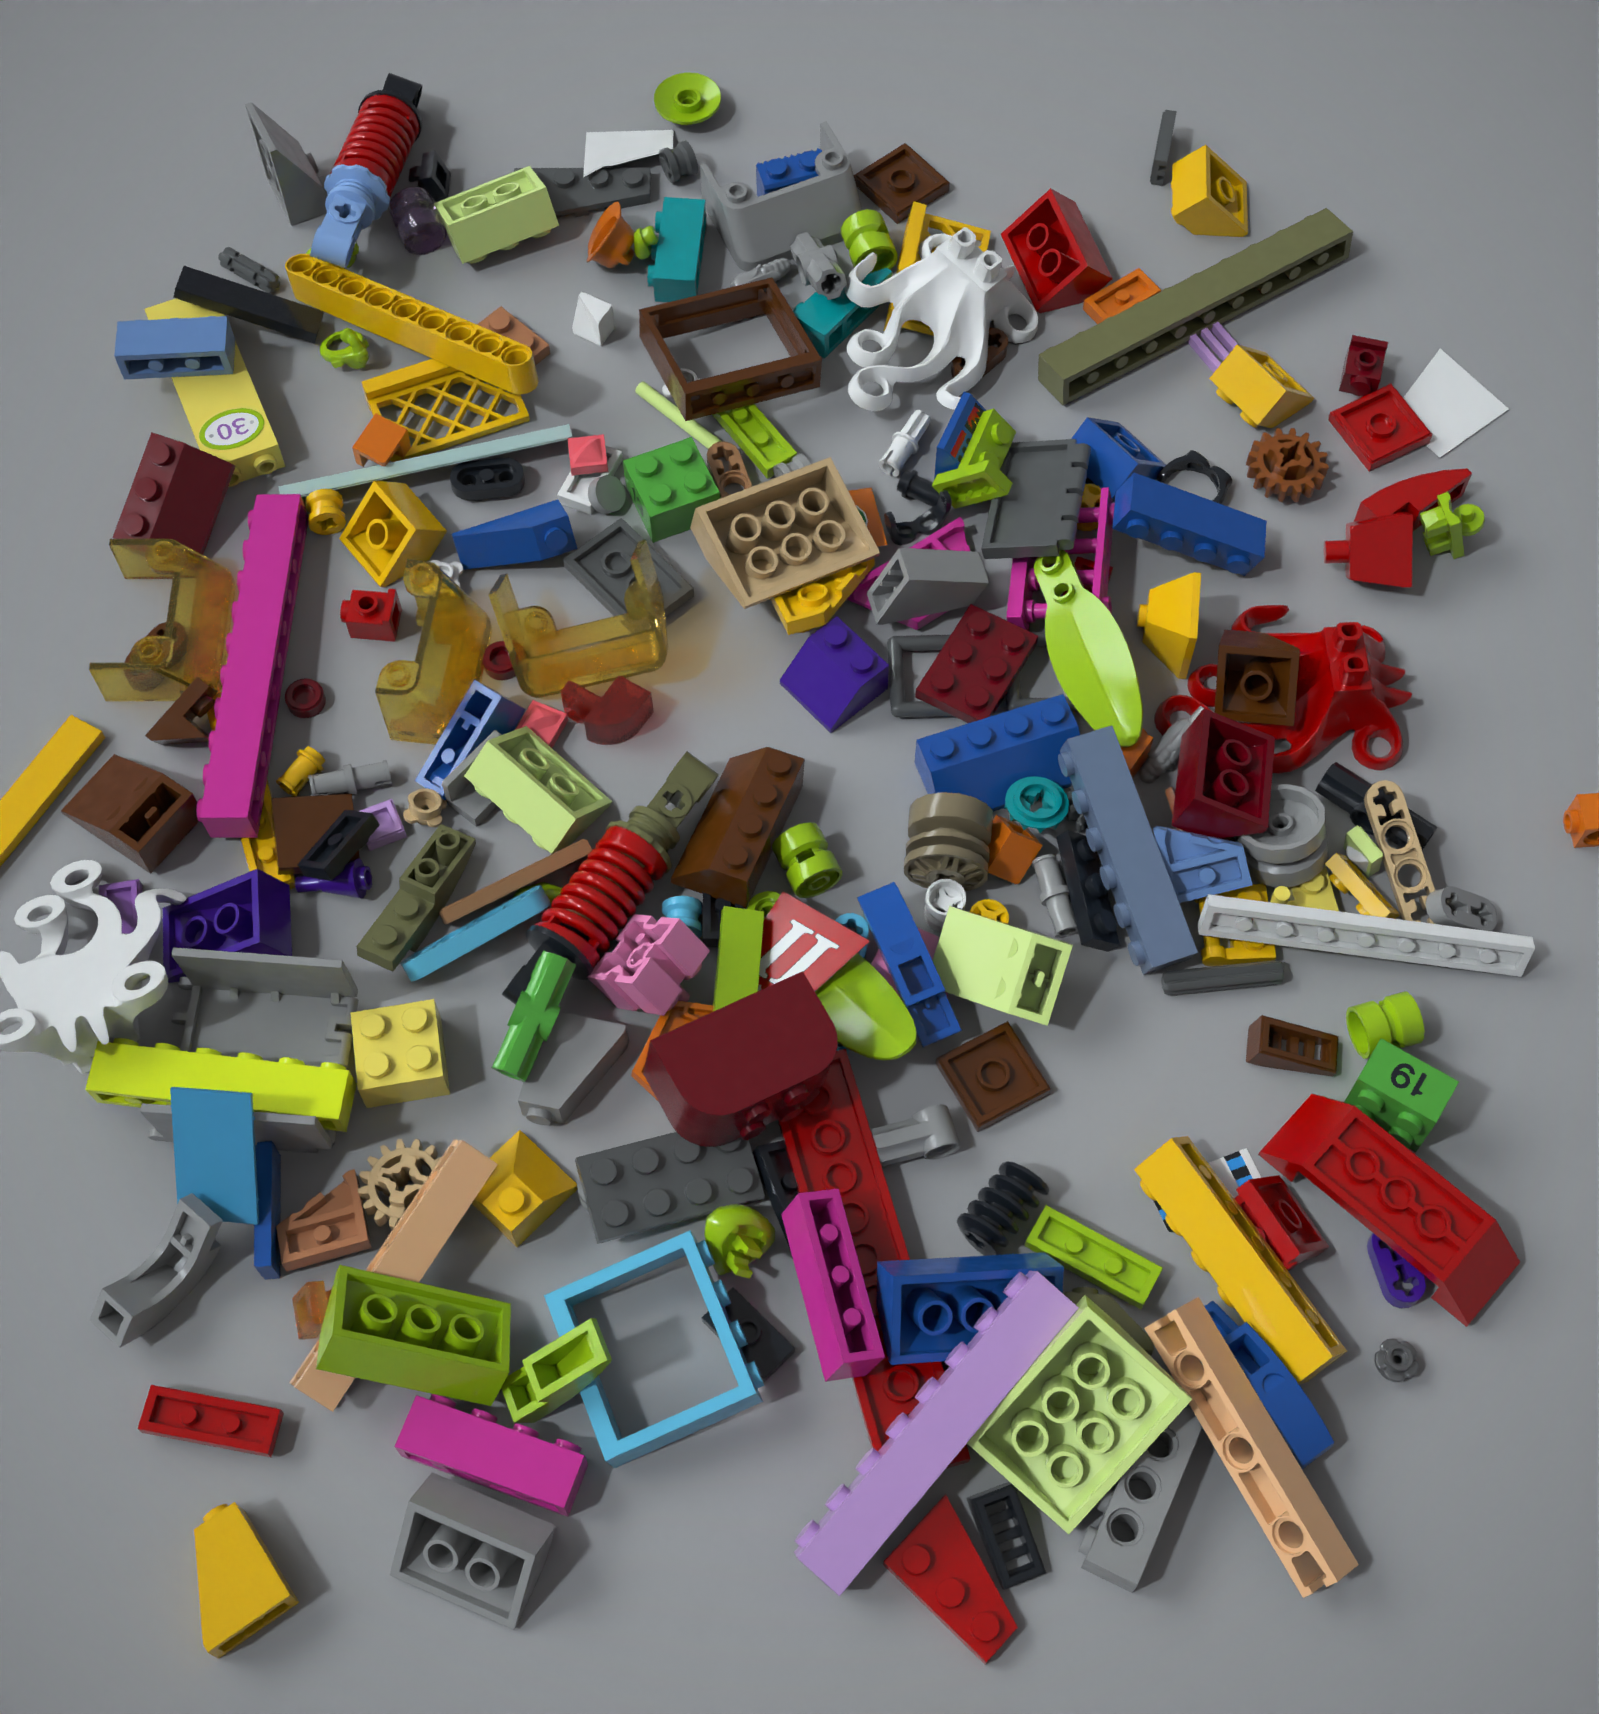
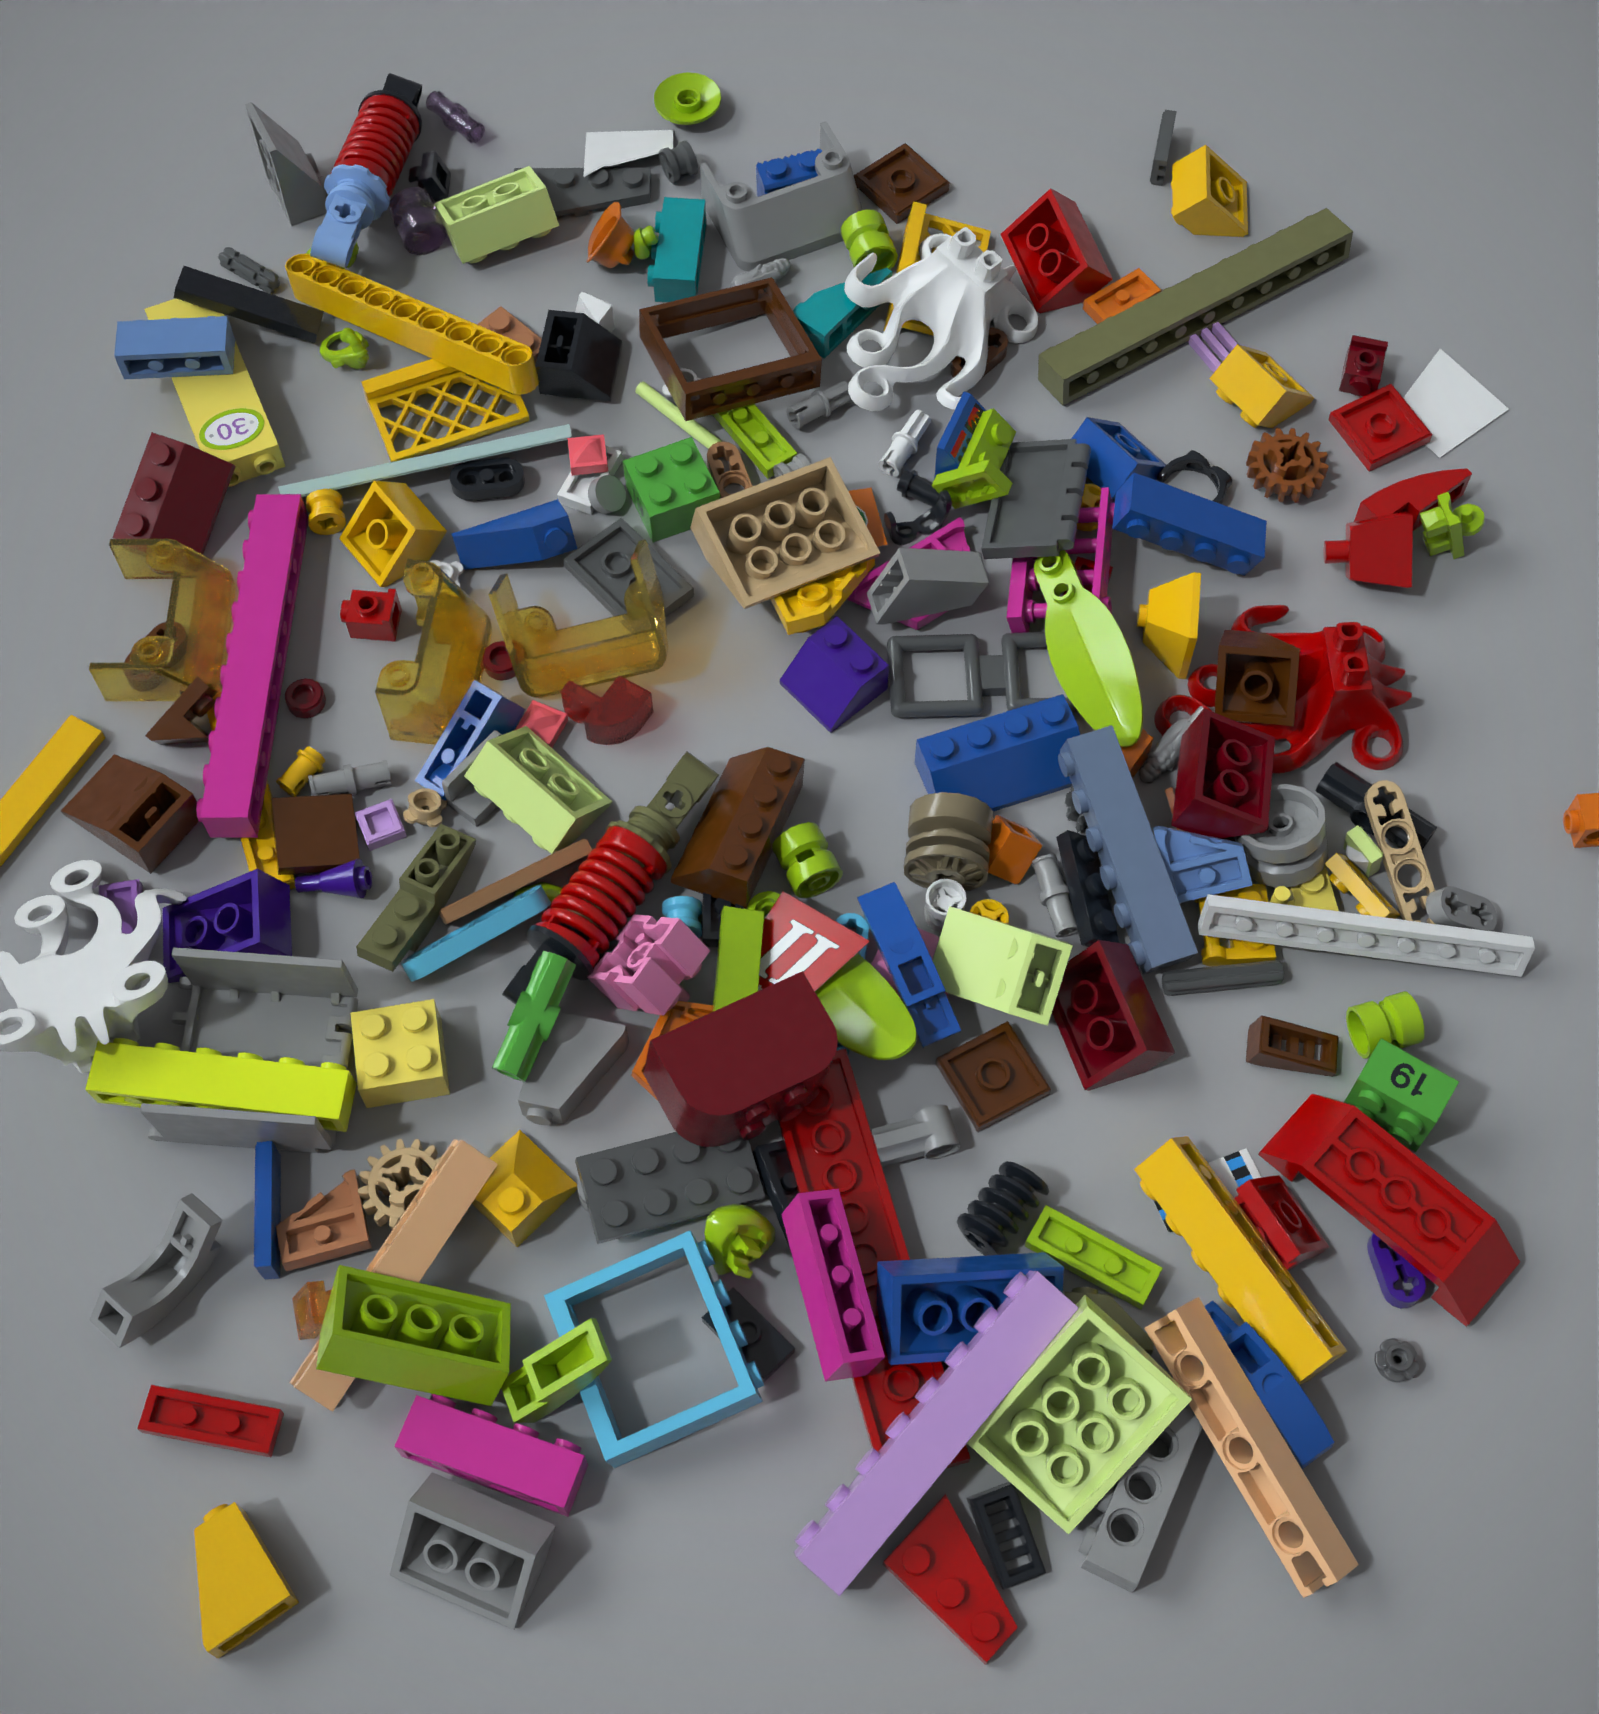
(216, 1151): dark azure window -> none
(338, 845): black plate -> none
(381, 441): orange panel -> none
(455, 116): none -> clear purple pin
(577, 357): none -> black slope
(818, 265): light grey piece -> none
(819, 404): none -> light grey axle
(976, 666): dark red plate -> none
(1028, 791): teal gear -> none
(1109, 1016): none -> dark red slope

